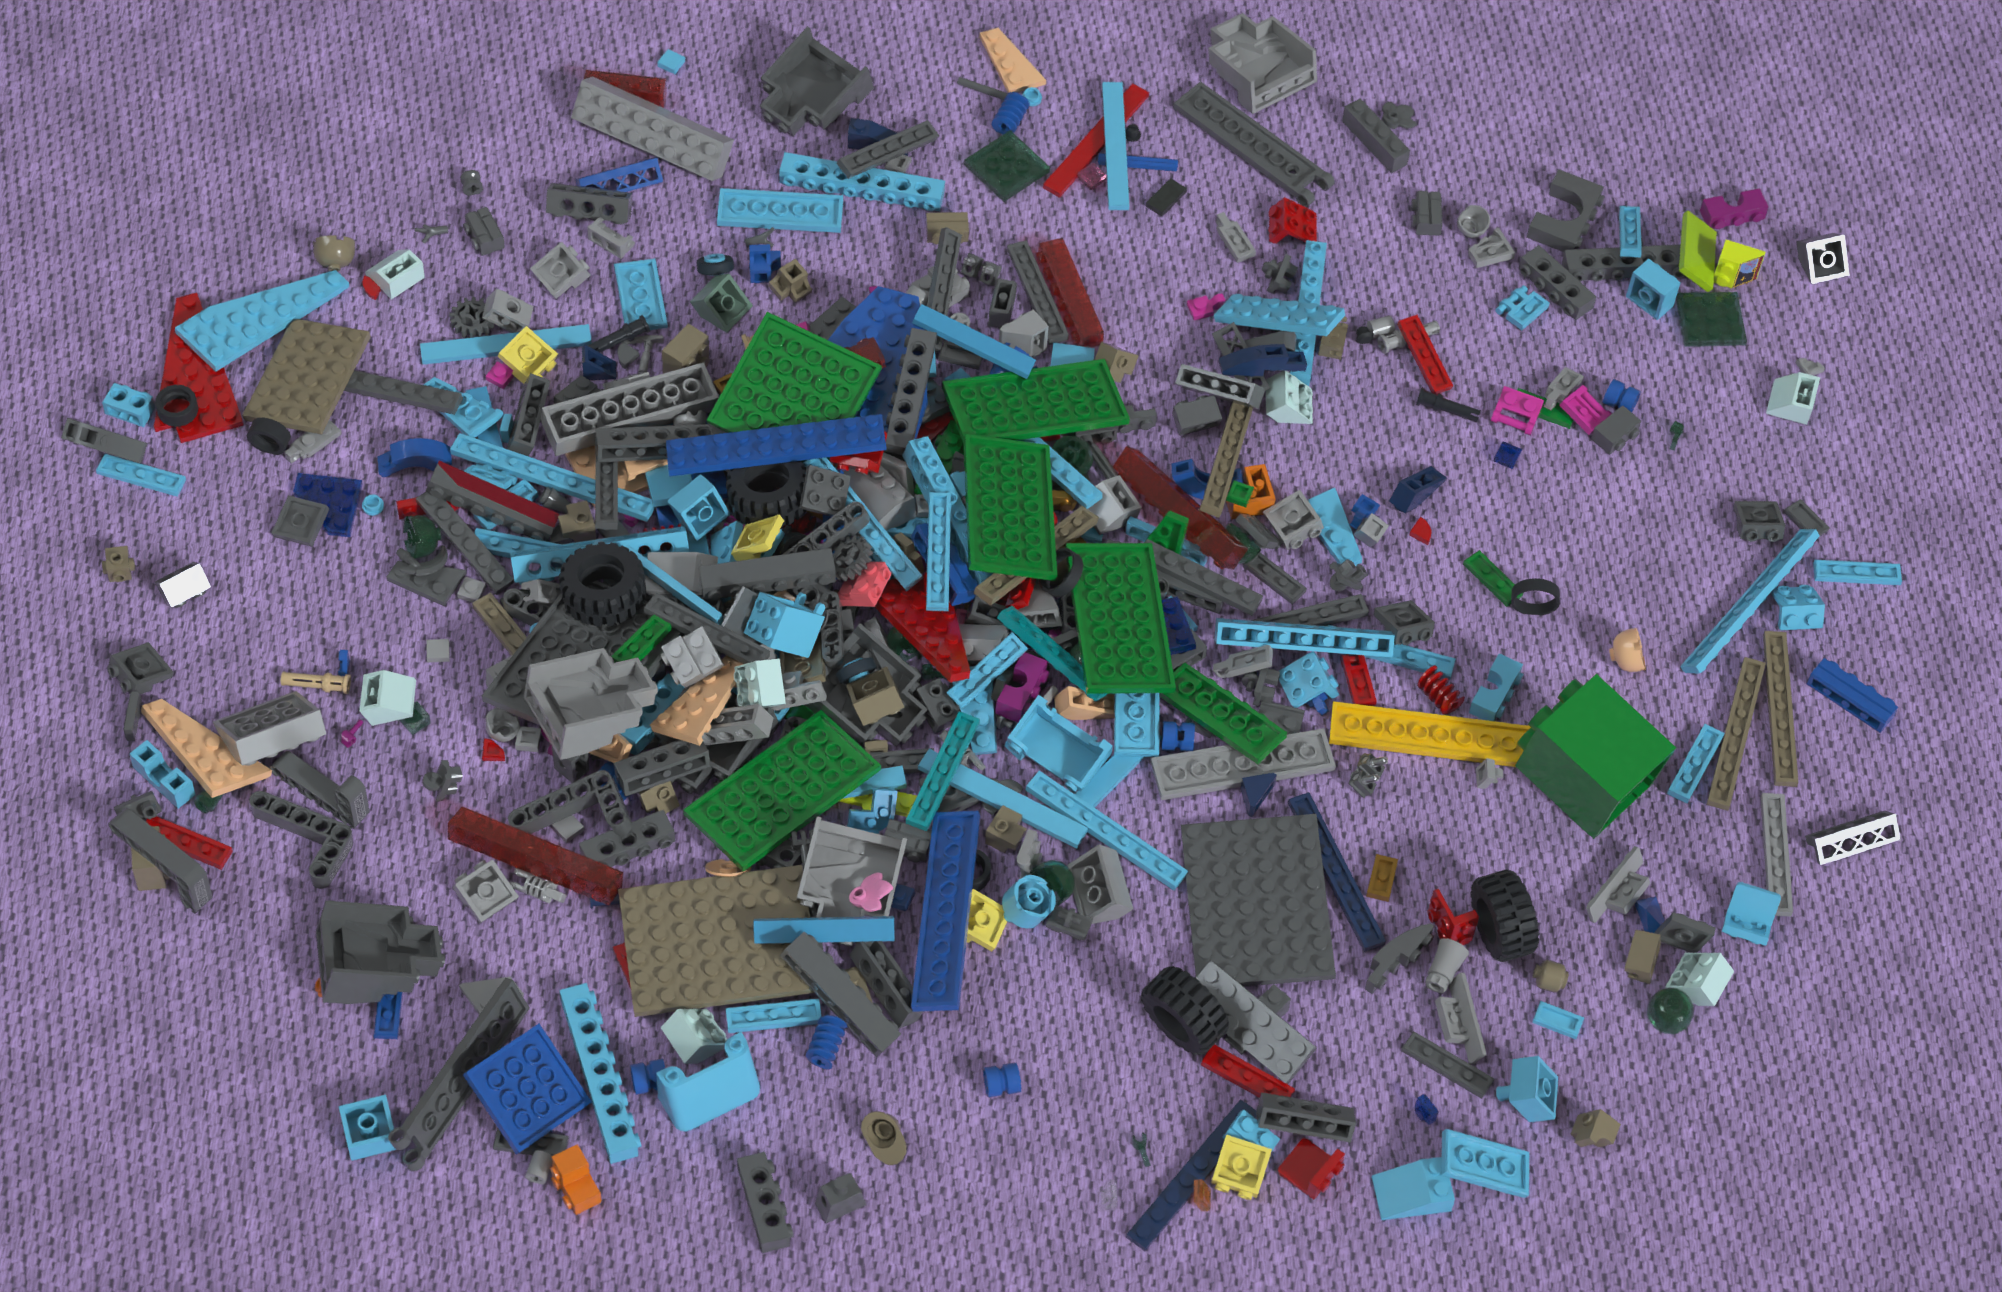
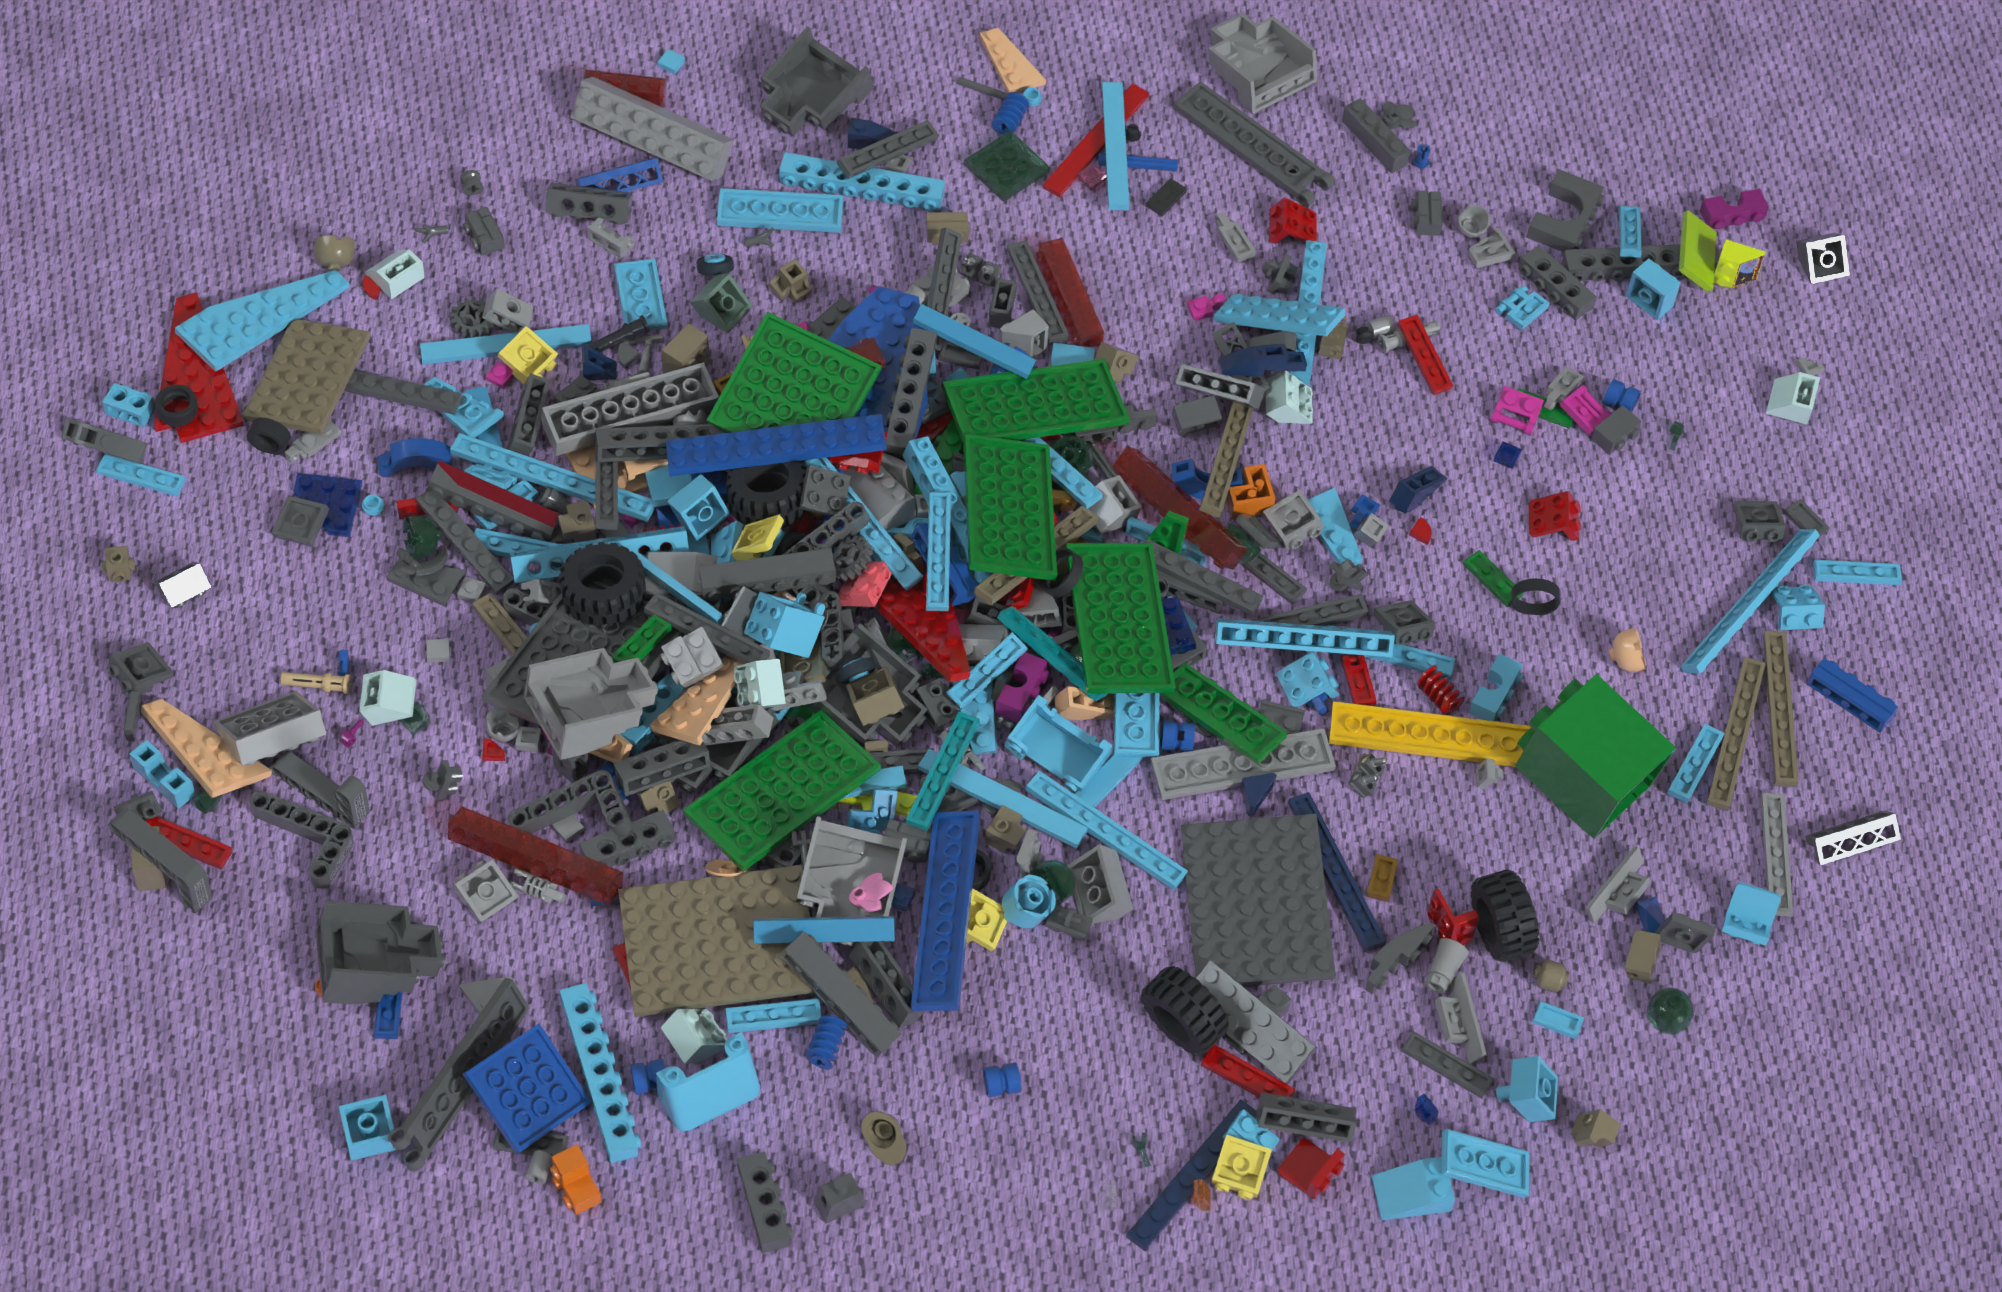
(506, 427): medium azure tile -> none
(561, 269): light grey plate -> none
(763, 263): blue brick -> none
(1239, 493): green tile -> none
(1245, 662): light grey hinge -> none
(1262, 692): dark grey hips -> none
(1422, 157): none -> blue pin
(1438, 403): black pin -> none
(1555, 514): none -> red bracket
(1701, 977): light aqua slope -> none
(1711, 319): clear green plate -> none

